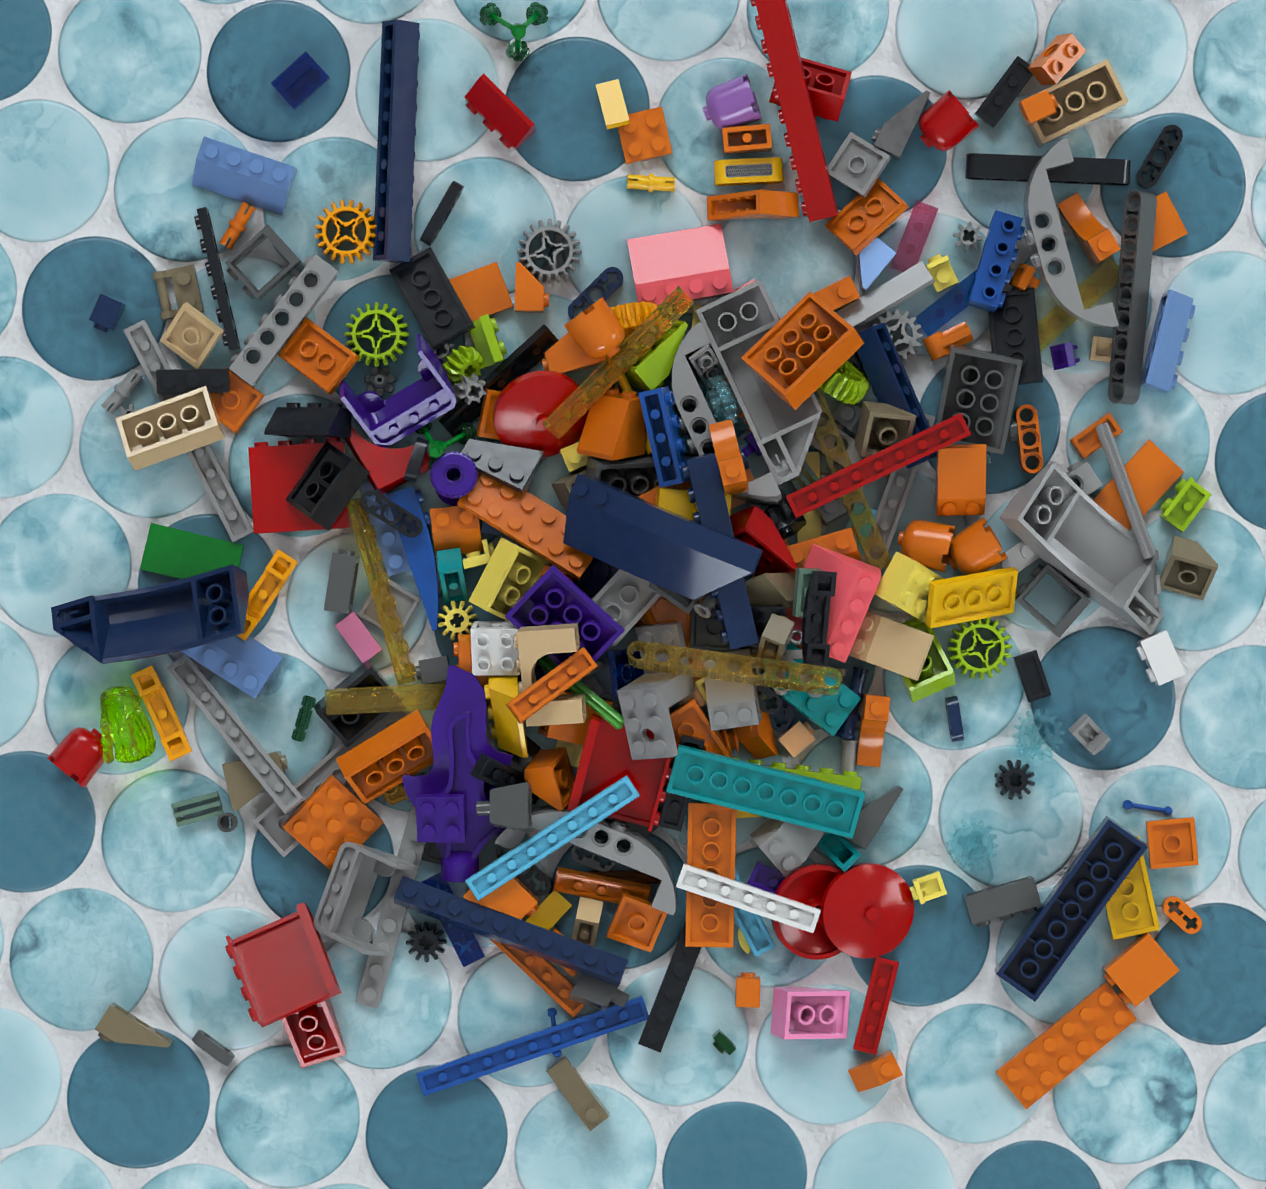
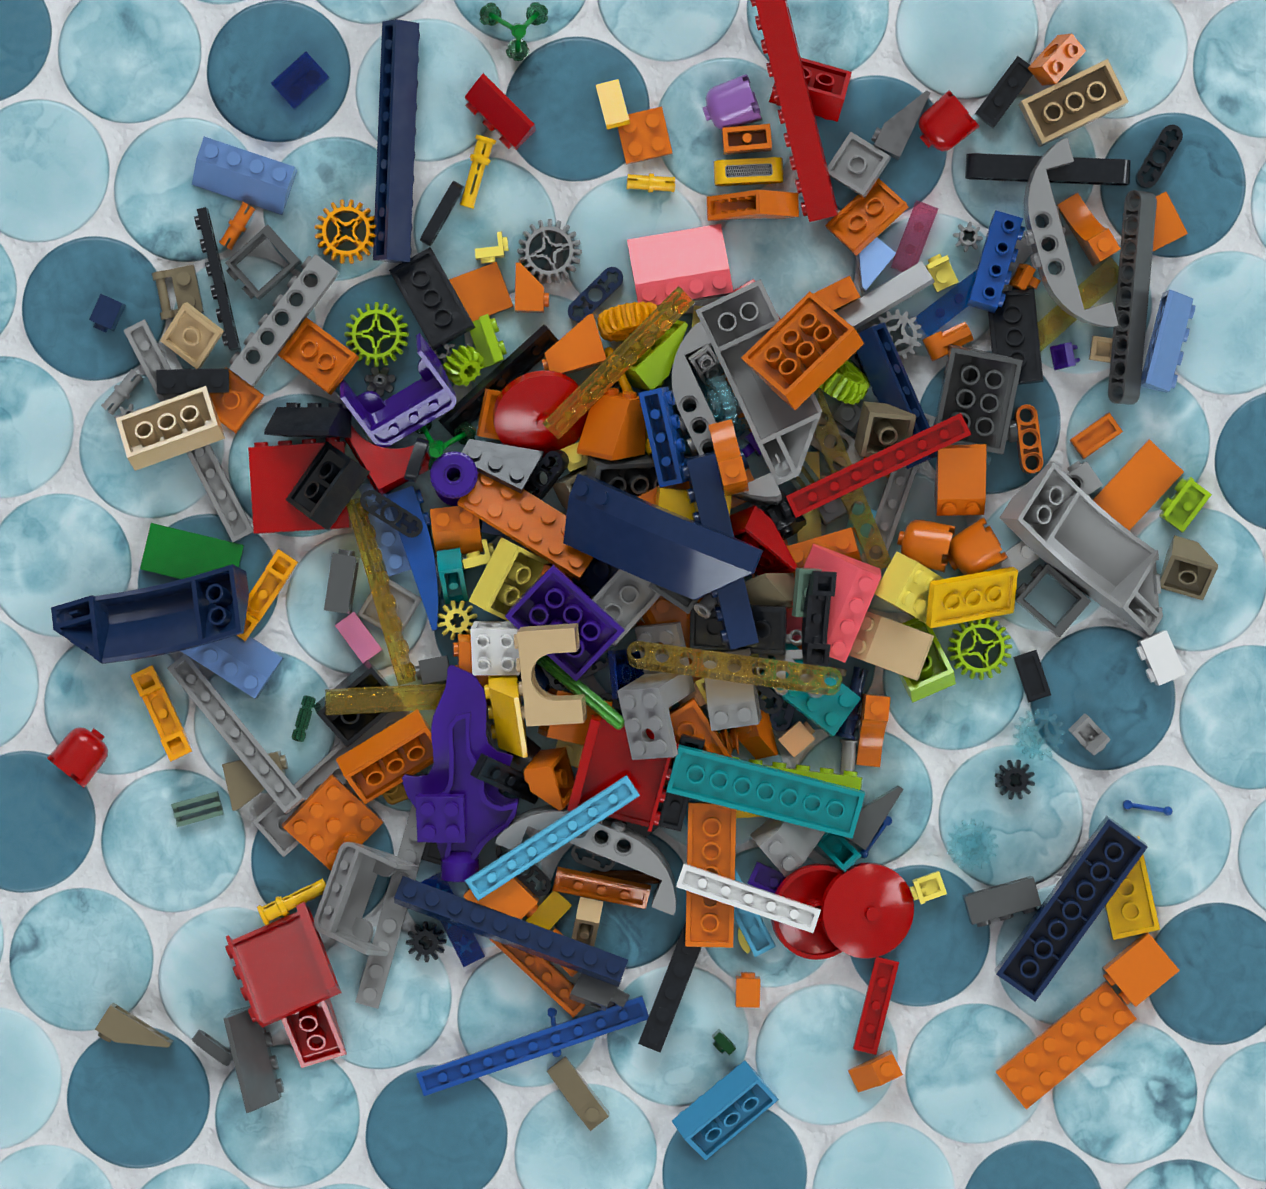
(126, 726): clear neon green hair -> none
(223, 822): dark grey hinge -> none
(253, 1060): none -> dark grey slope
(282, 906): none -> yellow pin
(477, 387): light grey gear -> none
(481, 158): none -> yellow pin
(488, 254): none -> light yellow bracket
(509, 807): dark grey torso -> none
(551, 685): orange tile -> none
(552, 473): none -> black beam
(597, 330): orange cylinder -> none
(636, 923): orange plate -> none
(724, 1110): none -> dark azure slope
(775, 637): dark tan slope -> none
(810, 1013): bright pink slope -> none
(888, 820): none -> blue hinge
(954, 719): dark blue beam -> none
(1038, 107): orange brick -> none
(1125, 490): light grey axle -> none
(1171, 842): orange plate -> none
(1185, 910): orange beam -> none

